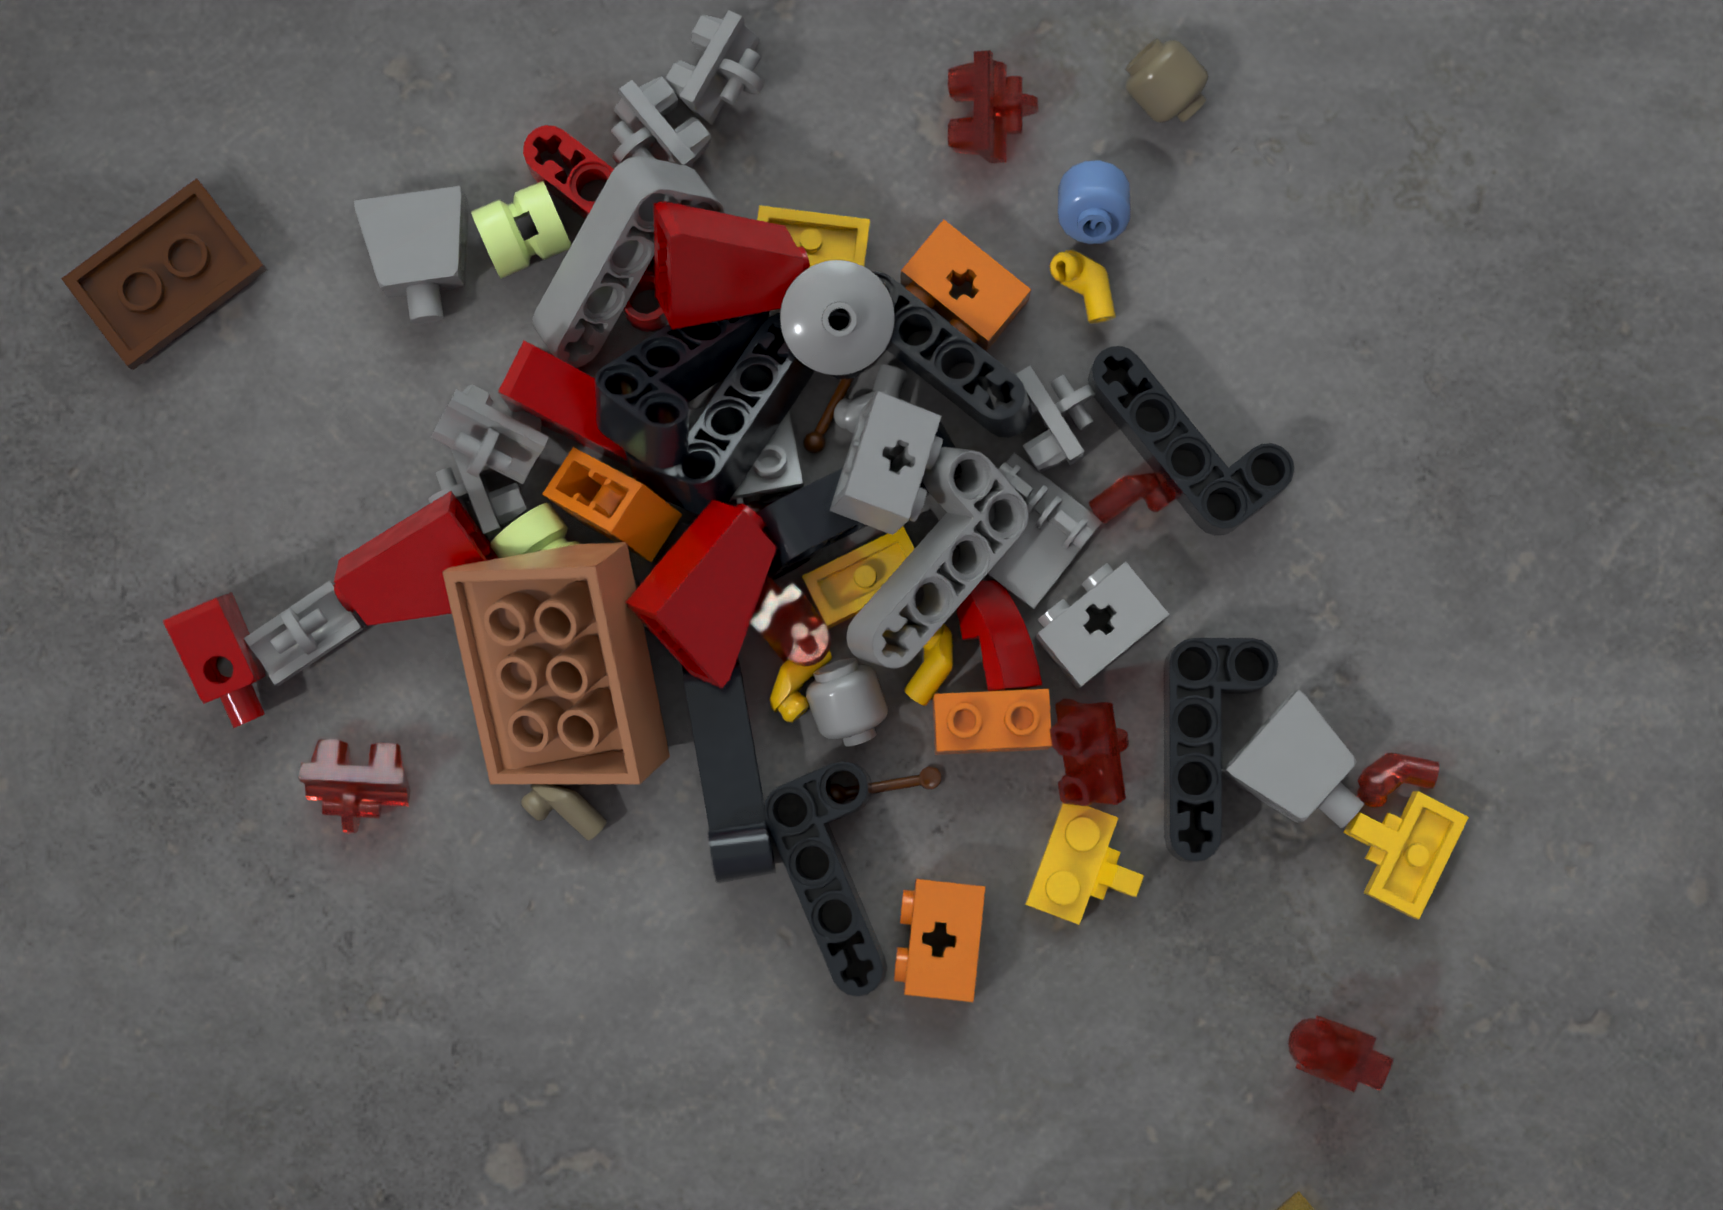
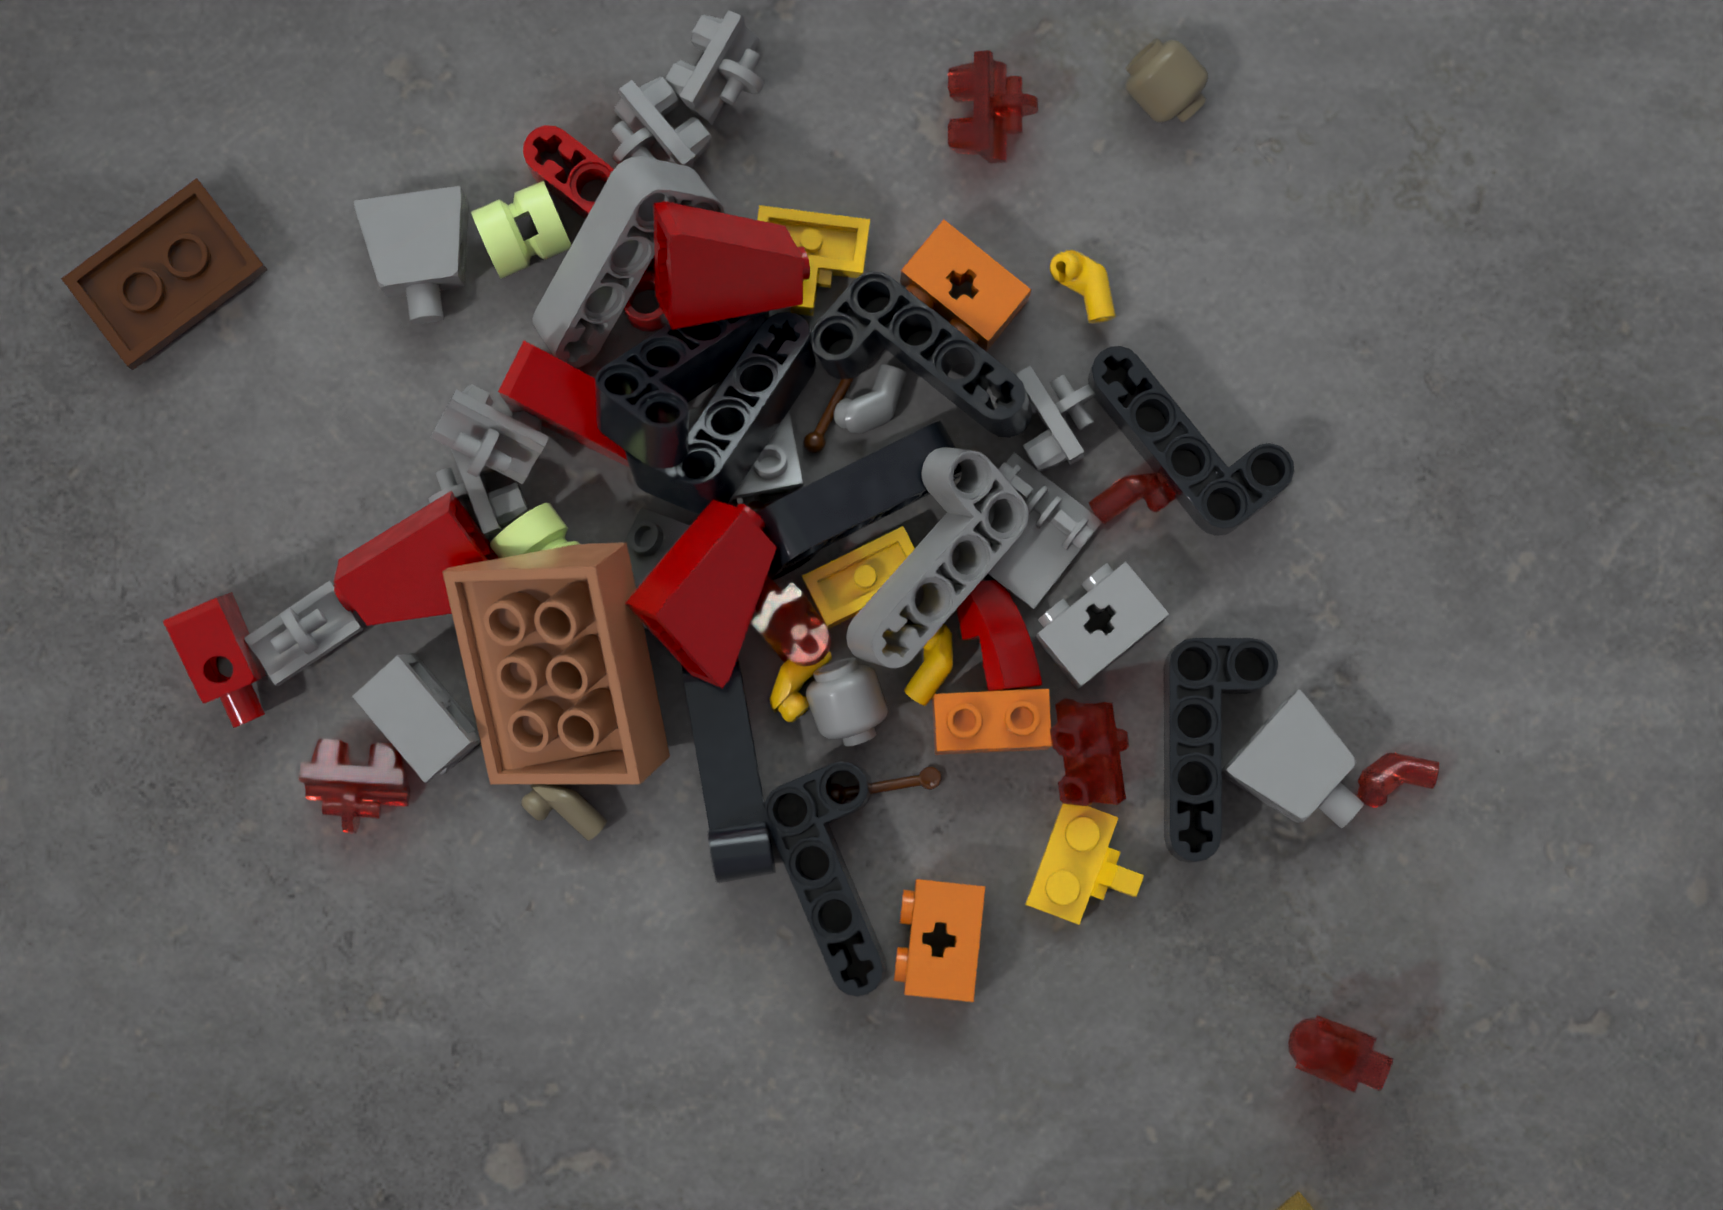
(418, 716): none -> light grey hinge
(612, 504): orange brick -> none
(815, 296): light grey dish -> none
(866, 486): light grey brick -> none
(1094, 202): medium blue head -> none
(1408, 851): yellow hinge -> none

